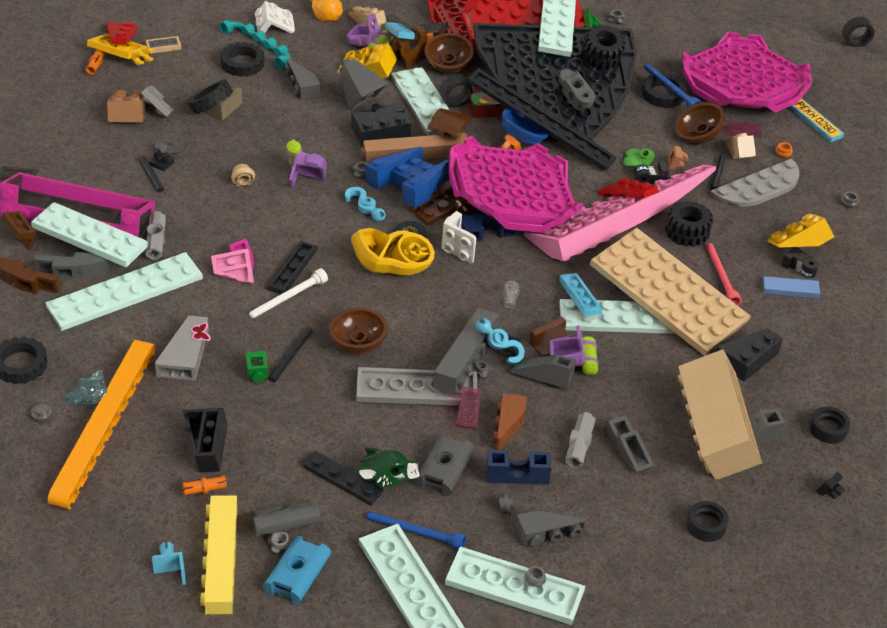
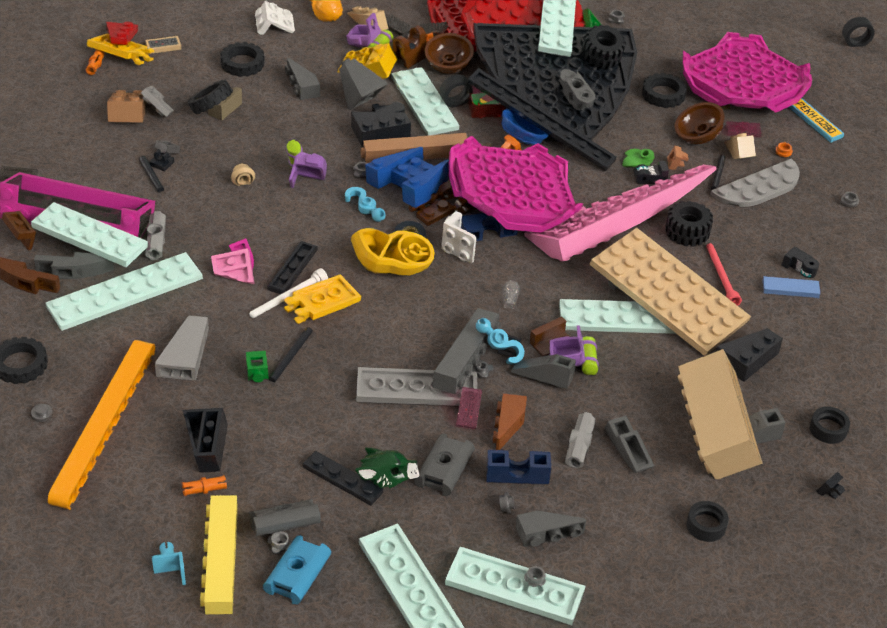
(89, 391): clear light blue slope -> none
(199, 332): dark red sticker -> none
(280, 51): teal bar -> none
(322, 298): none -> yellow tile
(358, 330): reddish brown hat -> none
(399, 30): medium azure tile -> none
(449, 123): reddish brown slope -> none
(455, 540): blue piece -> none
(580, 294): medium azure tile -> none
(630, 188): red wing -> none
(689, 100): blue piece -> none
(810, 231): yellow slope -> none

